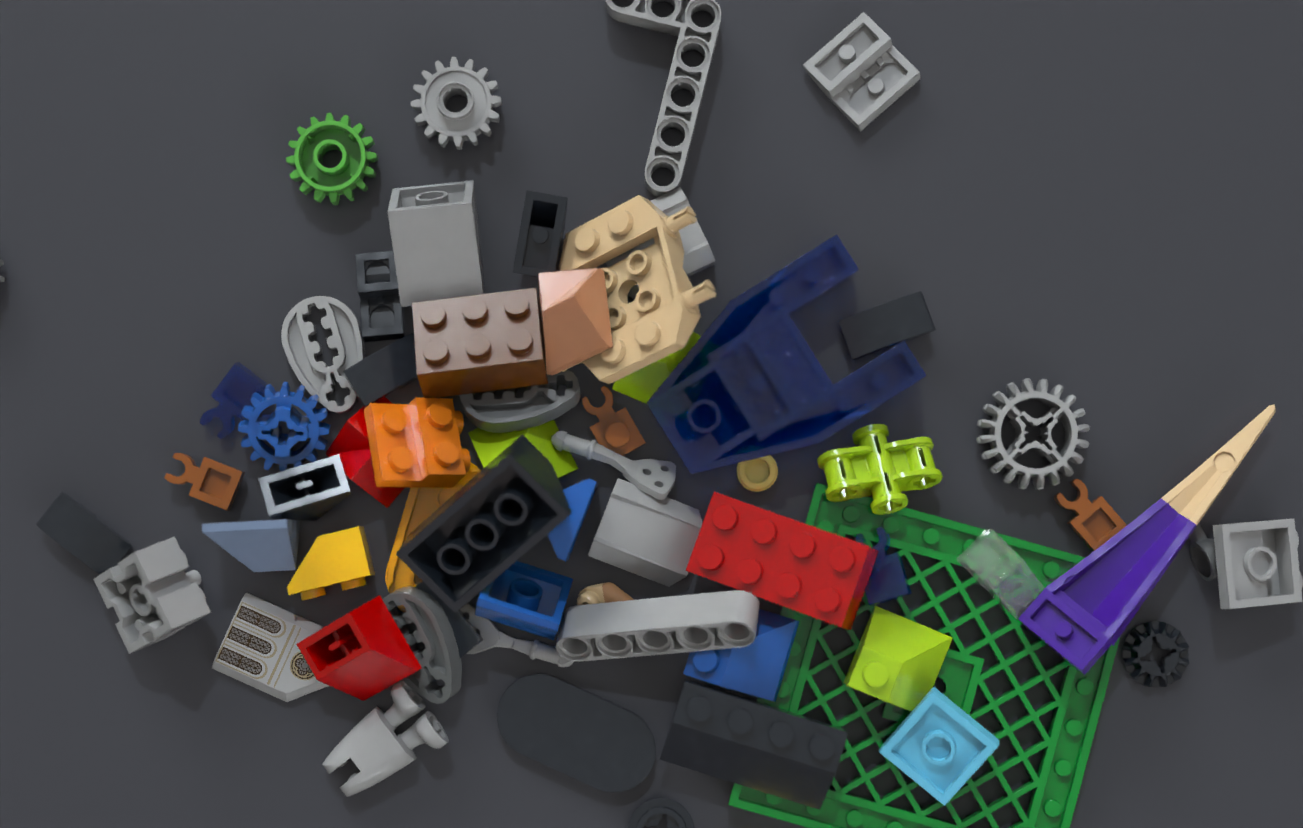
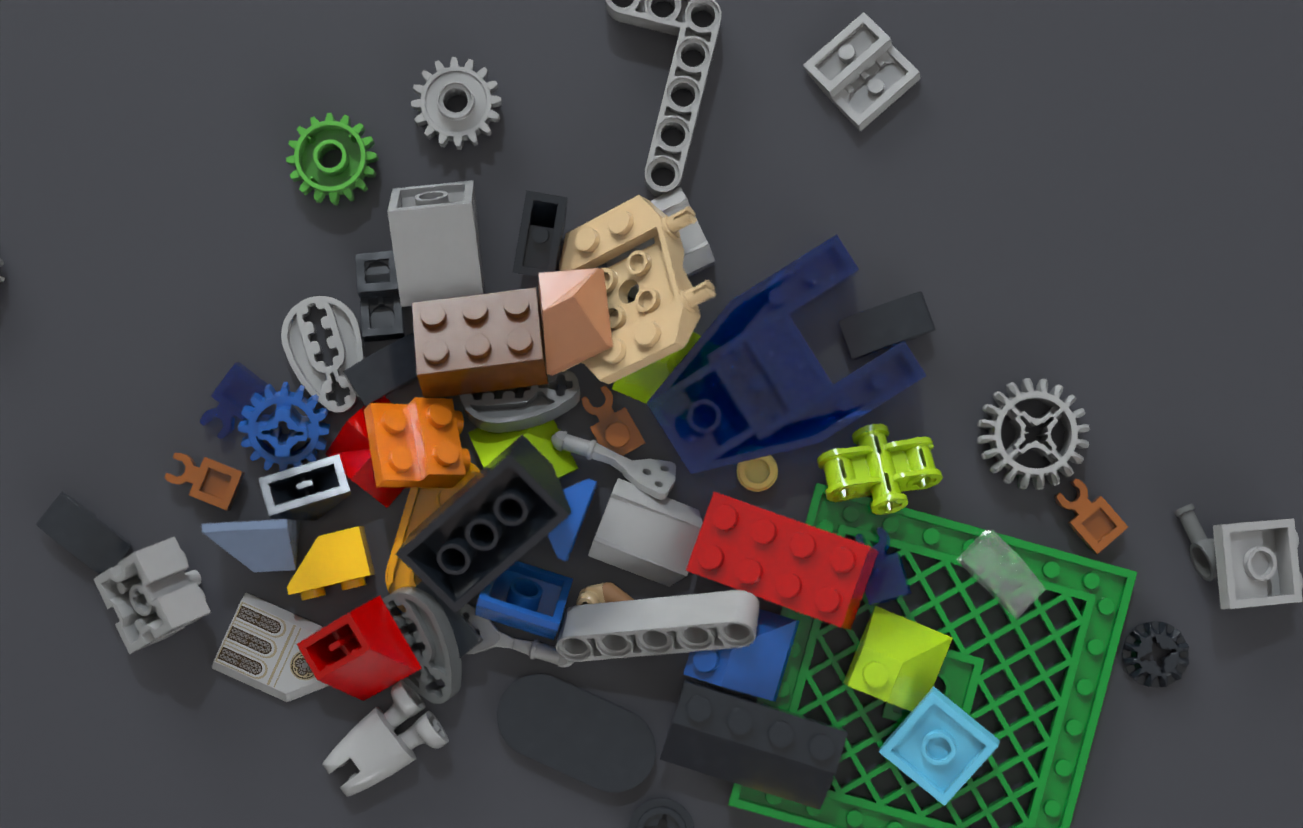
(1103, 592): dark purple plate -> none

